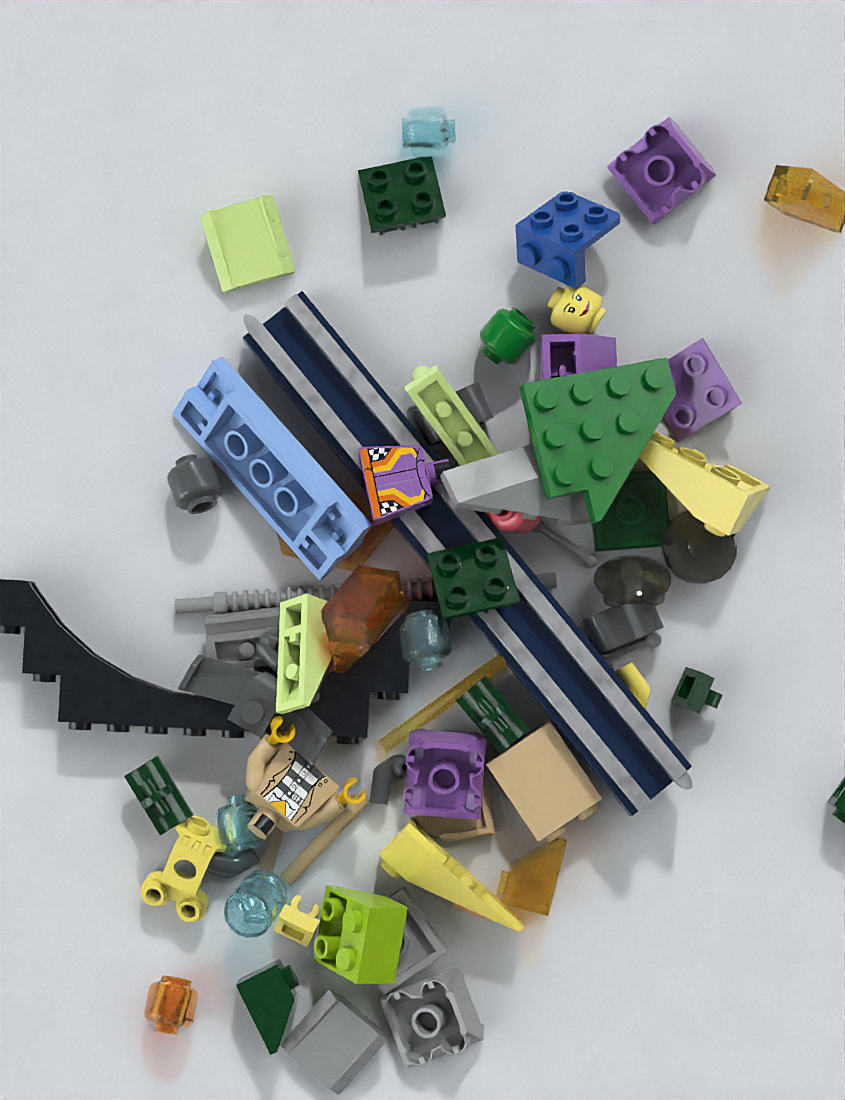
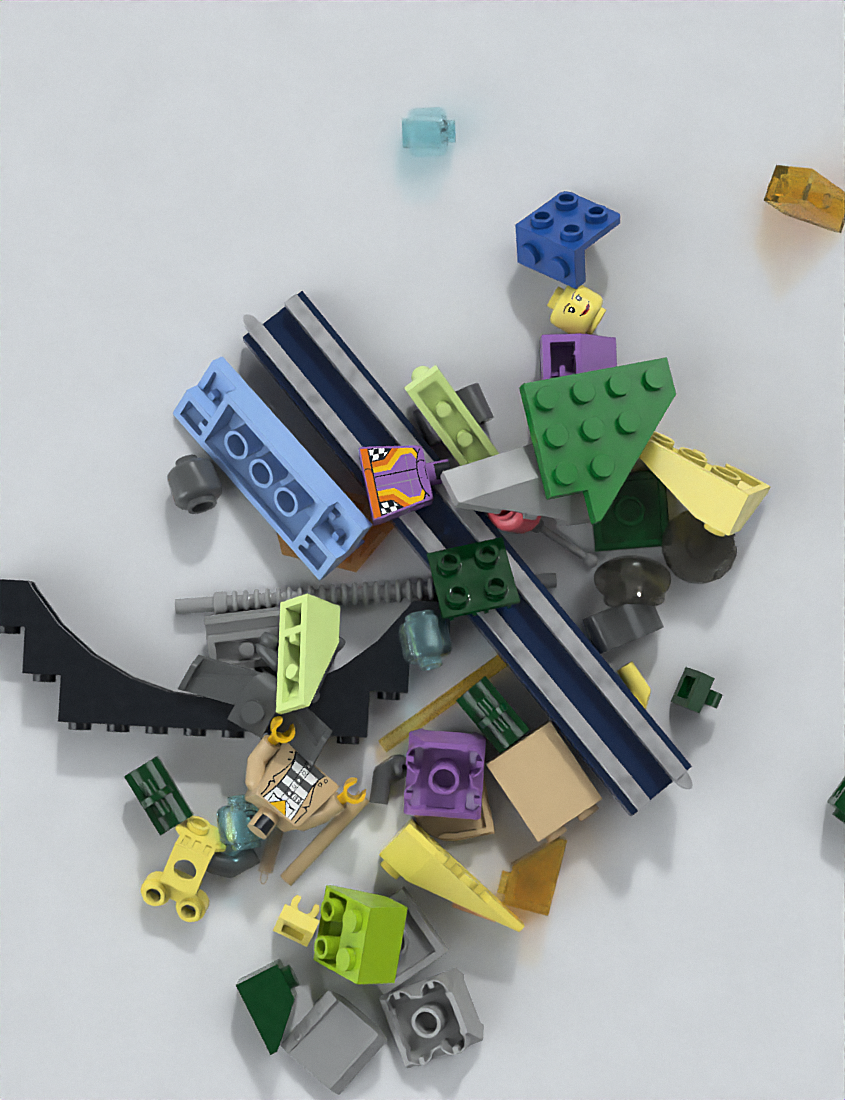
(171, 1004): clear orange head -> none
(247, 243): yellowish green slope -> none
(255, 903): clear light blue wheel -> none
(361, 613): clear orange slope -> none
(401, 194): dark green hinge -> none
(507, 336): green head -> none
(652, 640): light grey hinge -> none
(661, 170): medium lavender slope -> none
(701, 390): medium lavender hinge -> none

